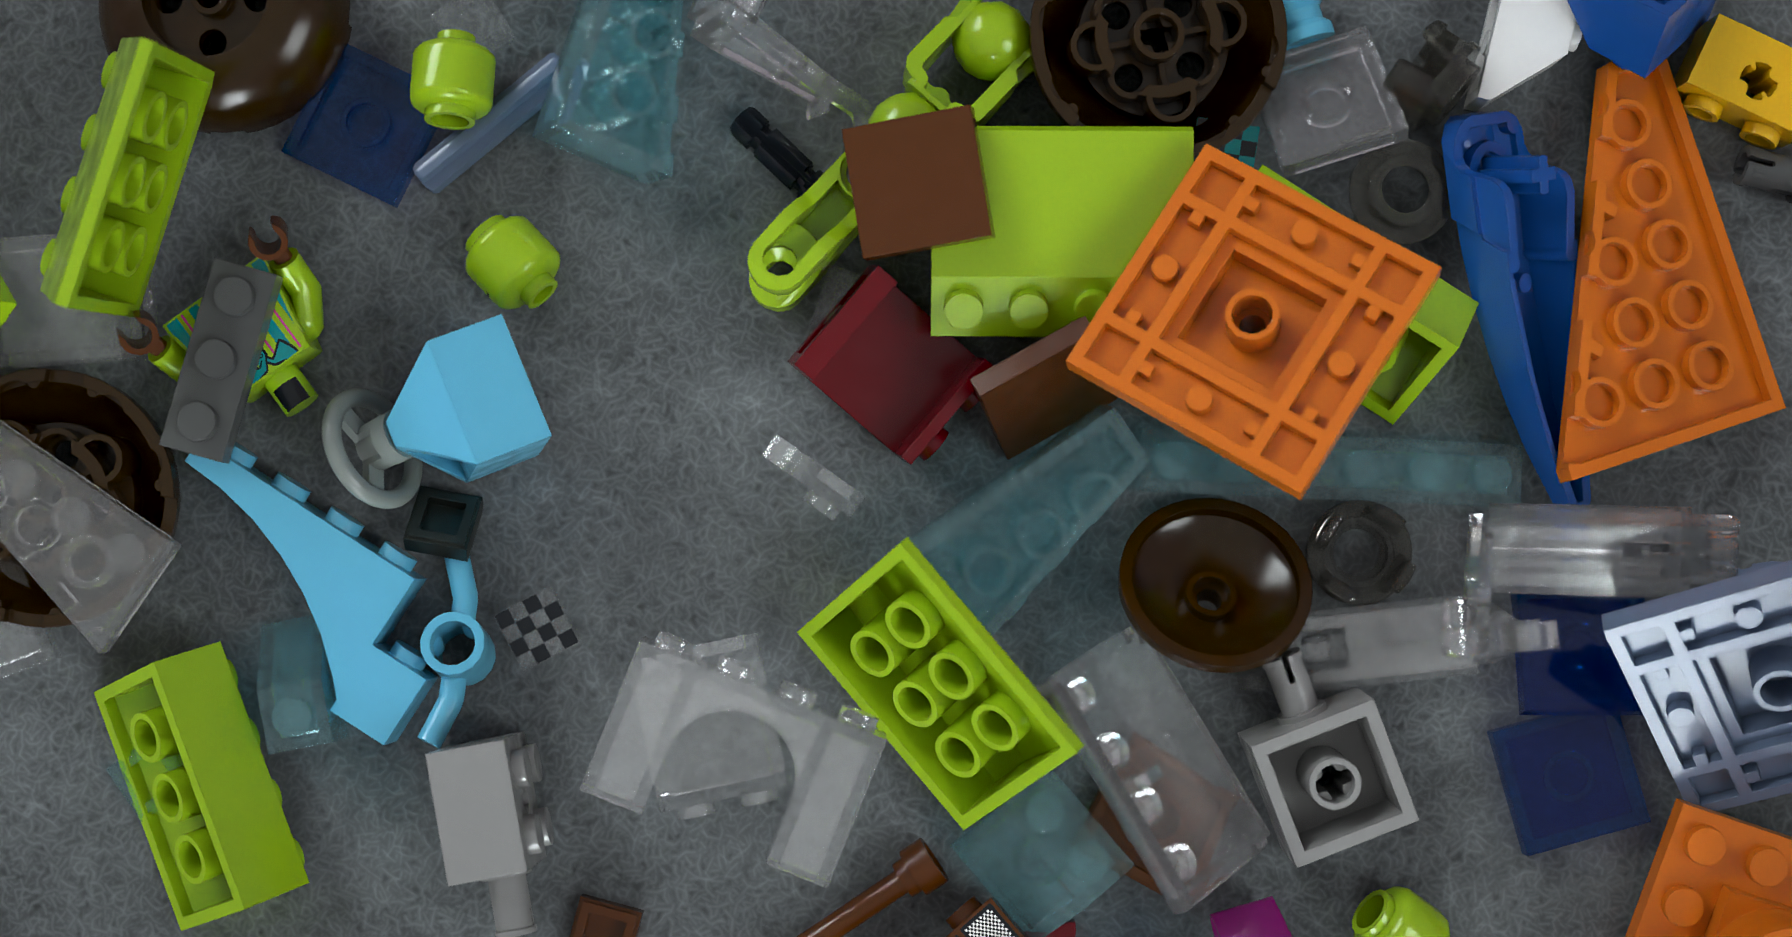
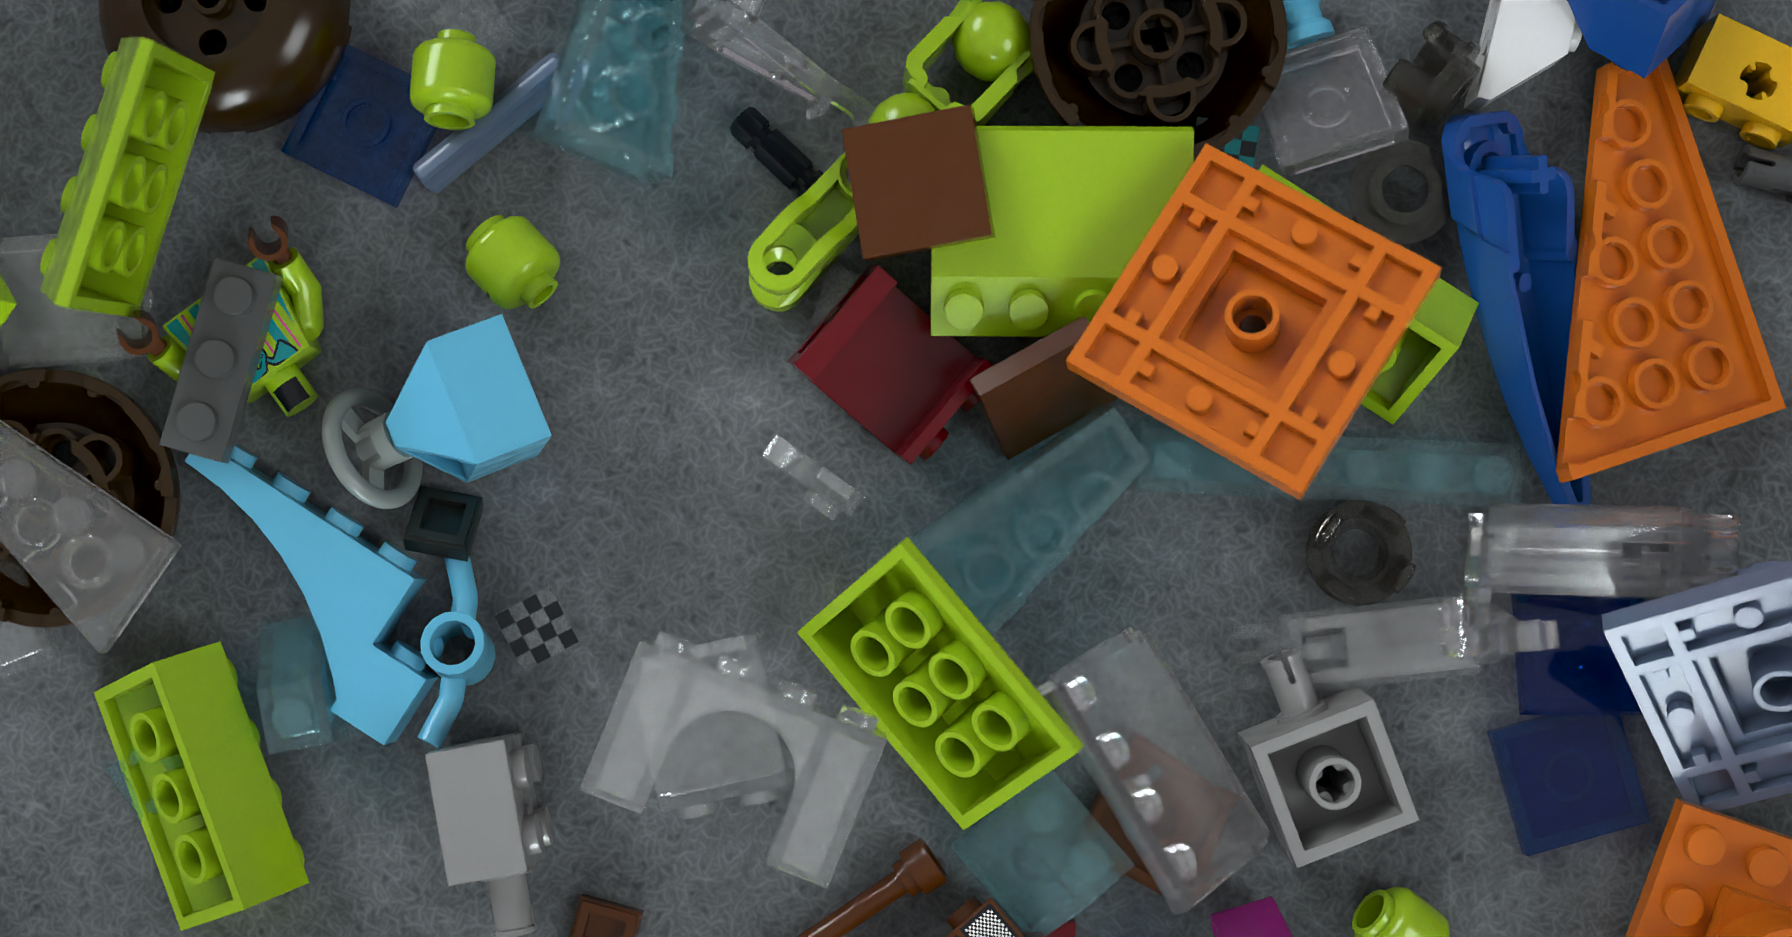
(1219, 556): dark brown dish -> none

